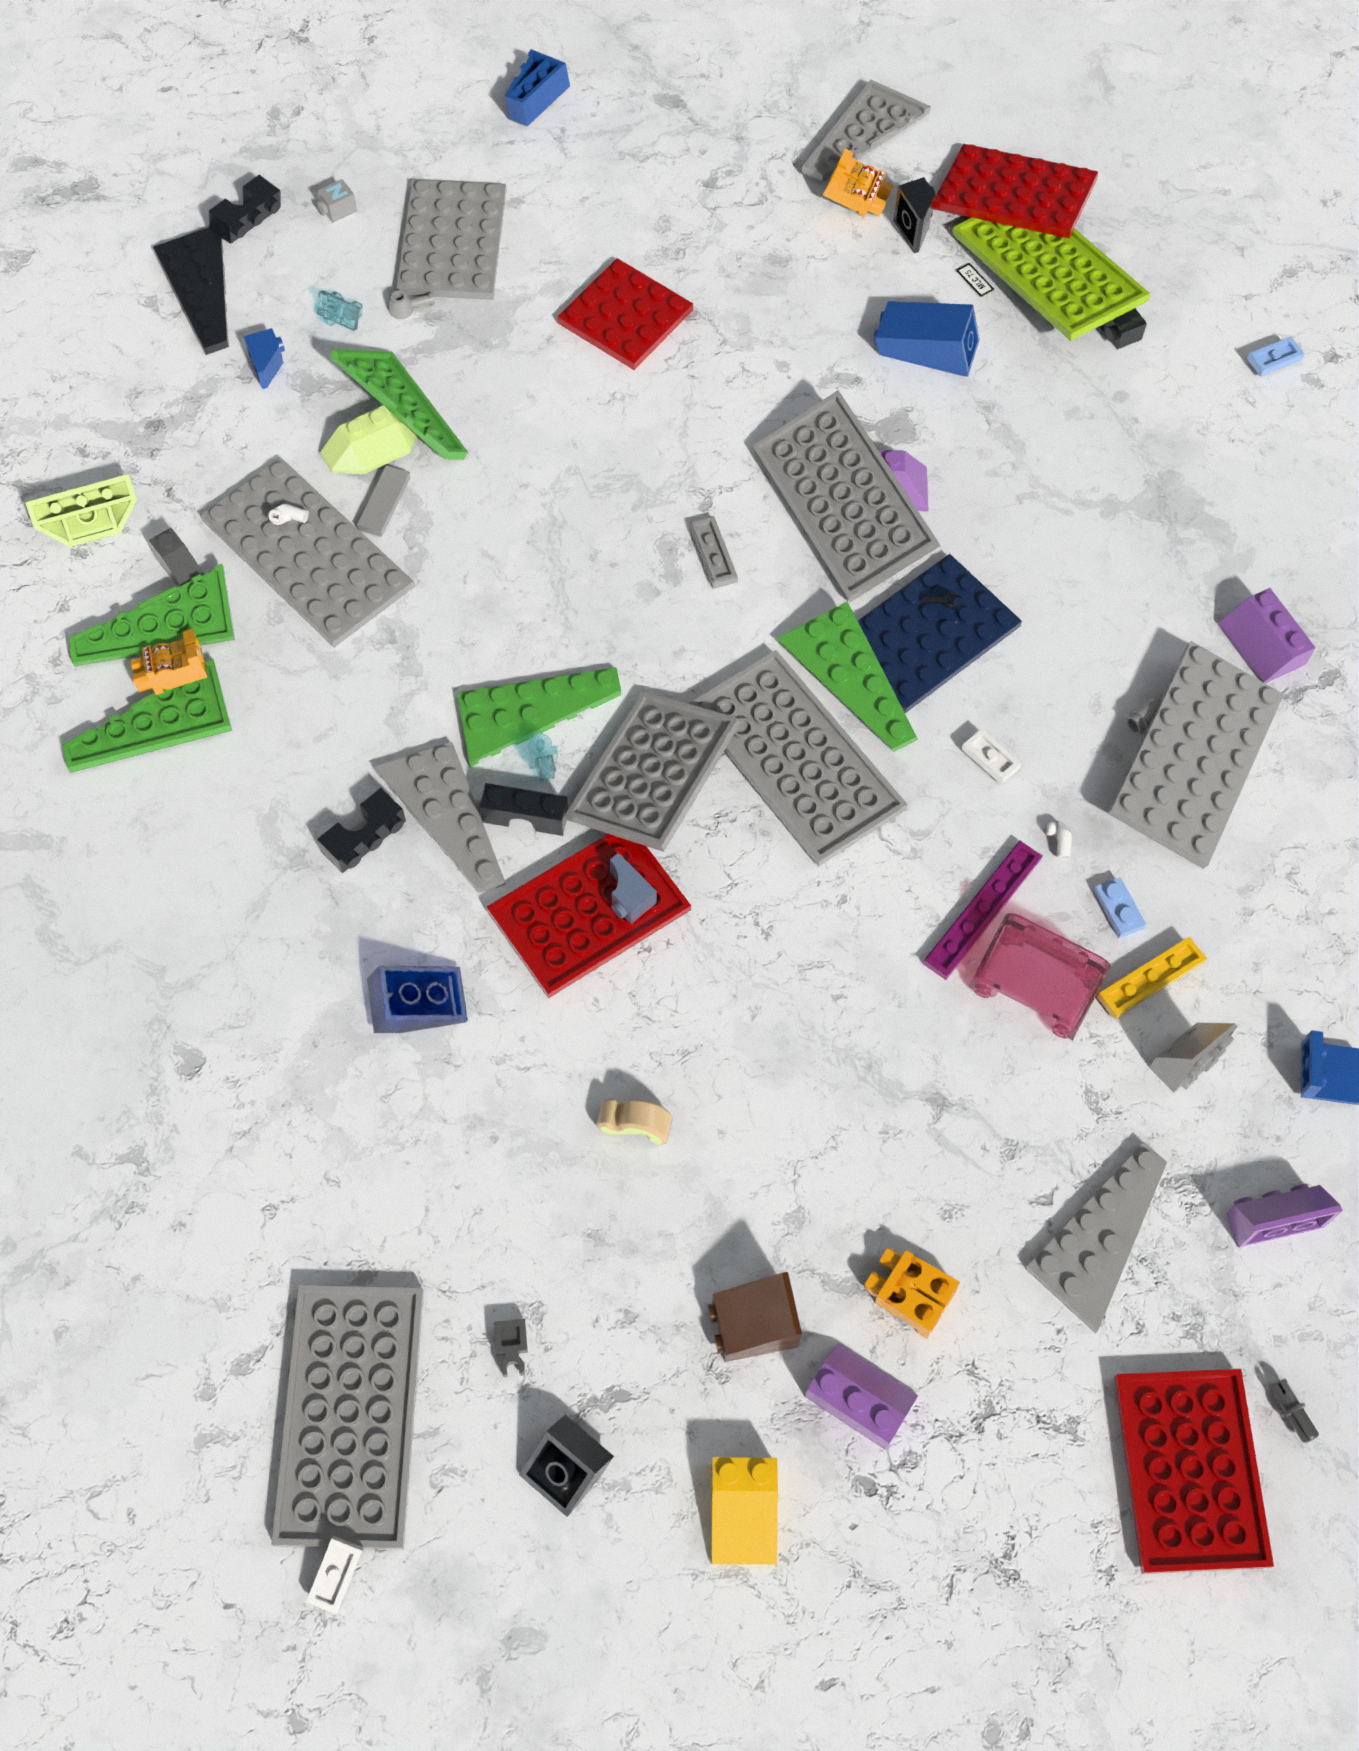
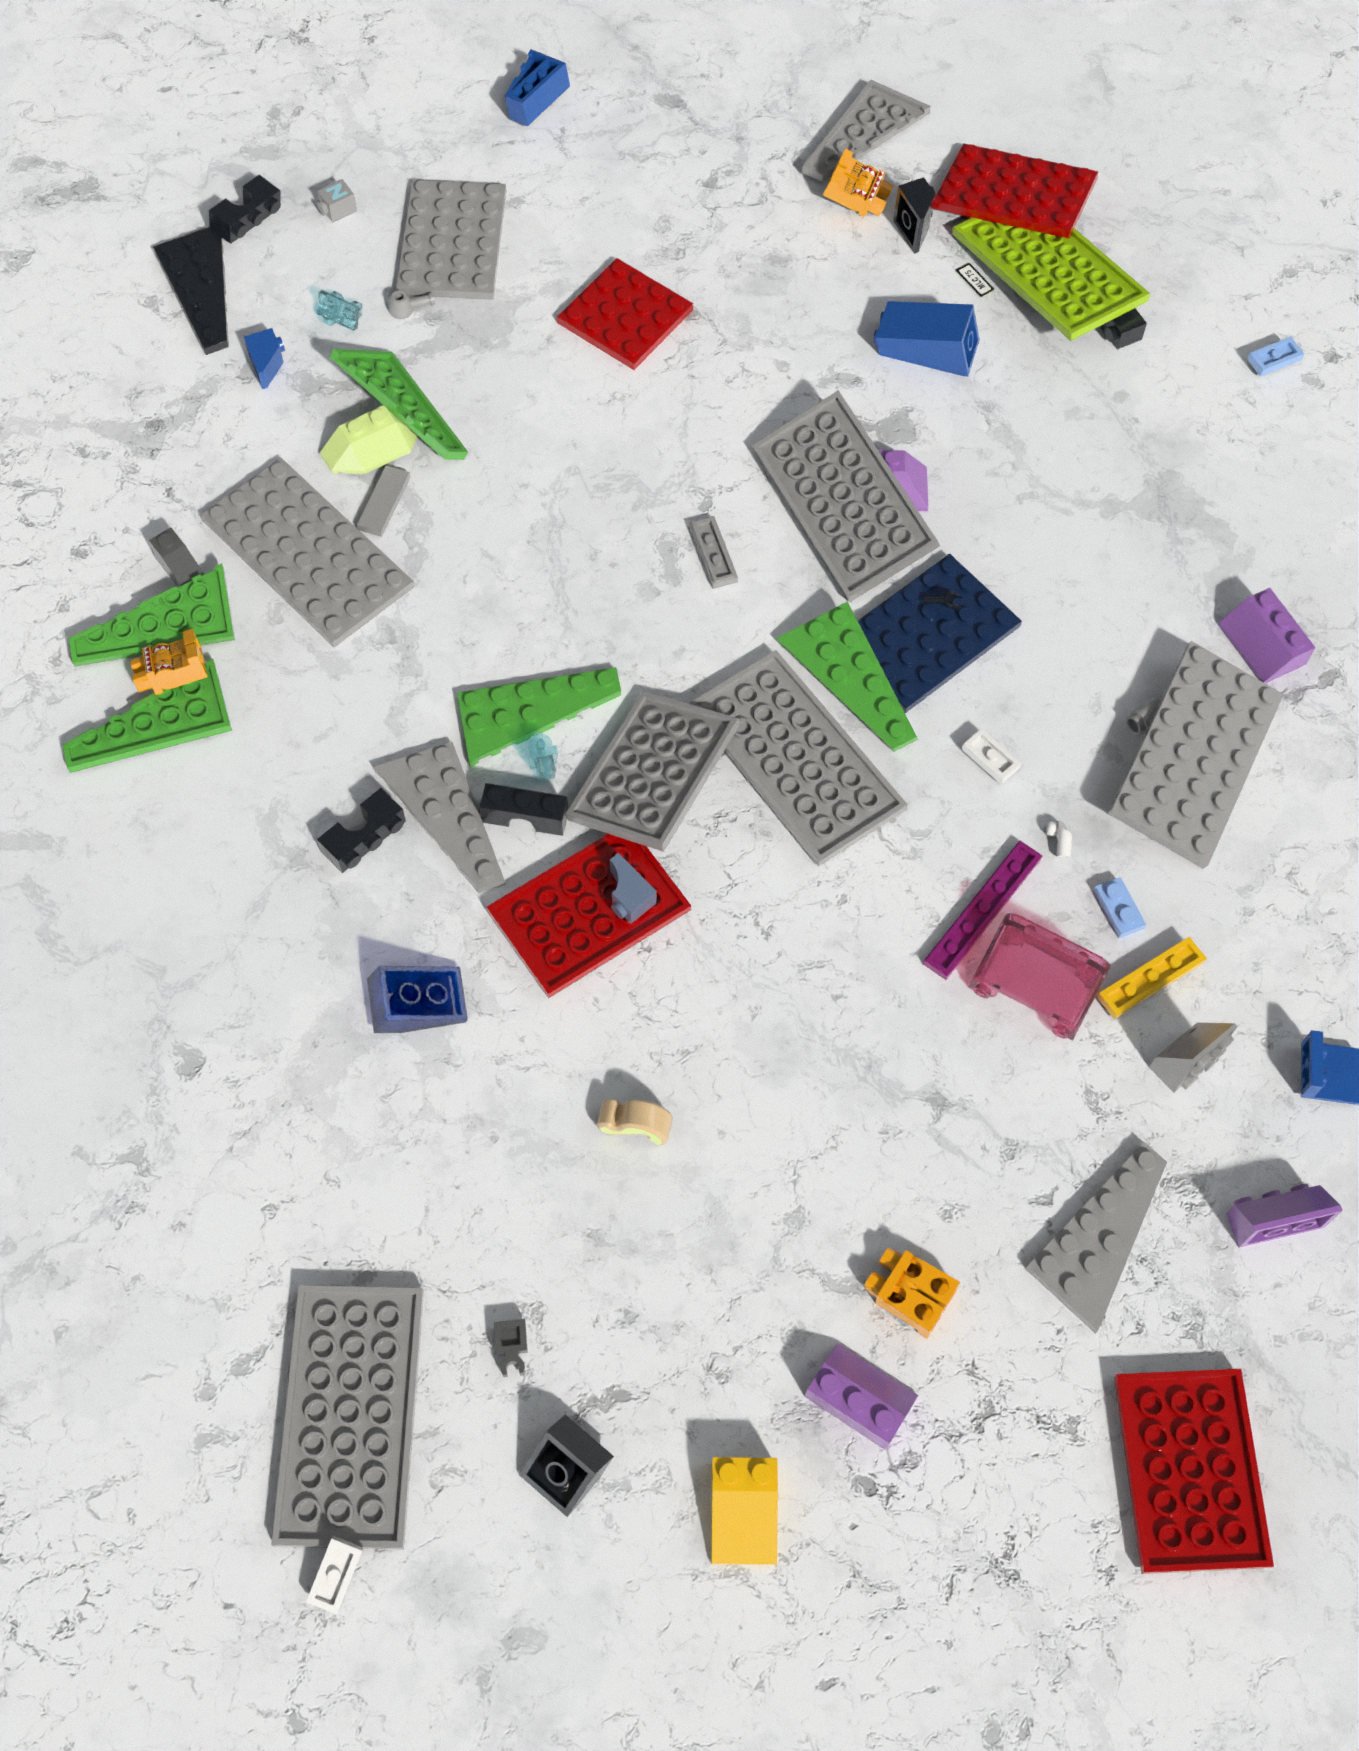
(84, 512): yellowish green wedge -> none
(286, 513): white arm -> none
(756, 1318): reddish brown slope -> none
(1294, 1411): dark grey axle -> none

